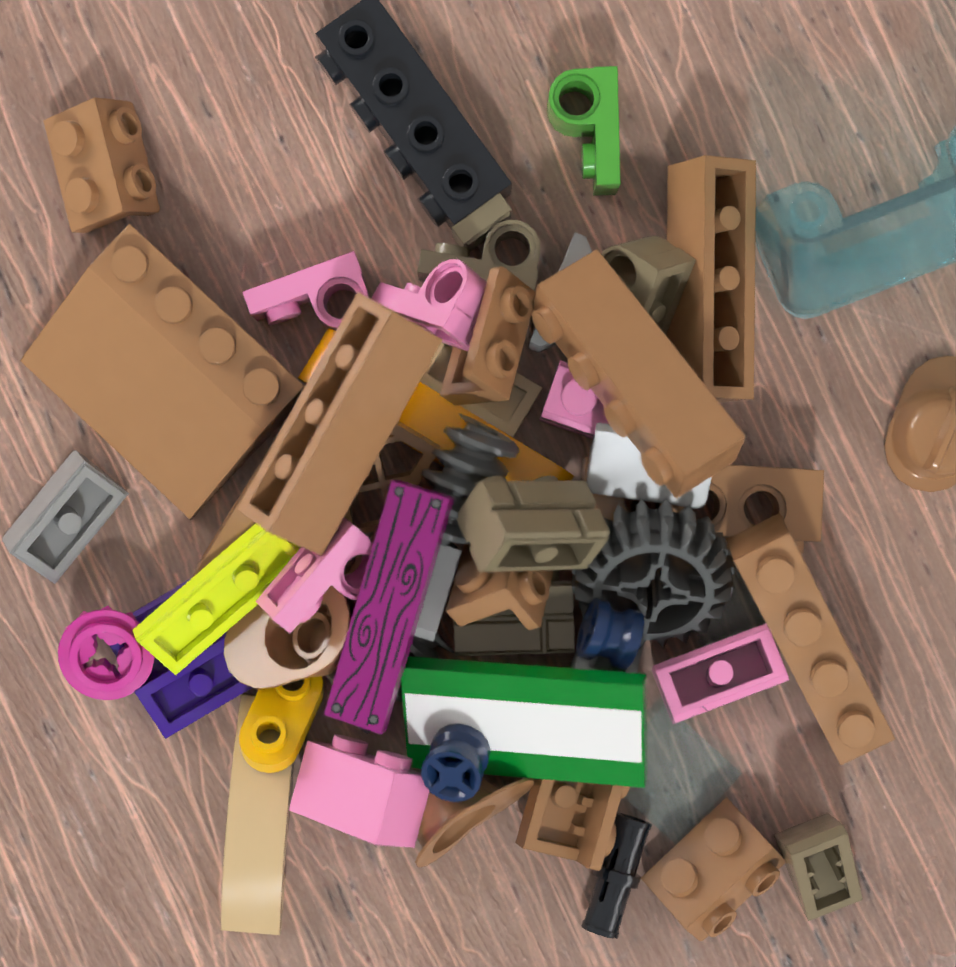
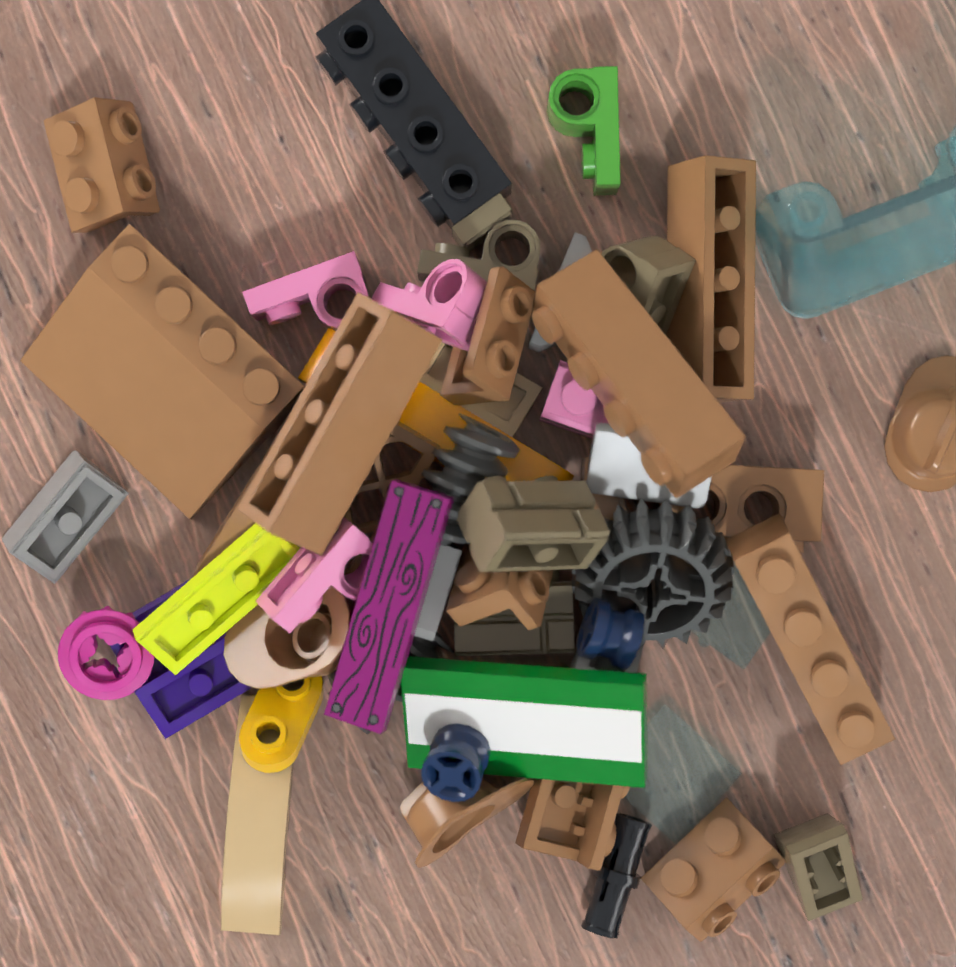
(361, 792): bright pink brick -> none
(719, 673): bright pink brick -> none

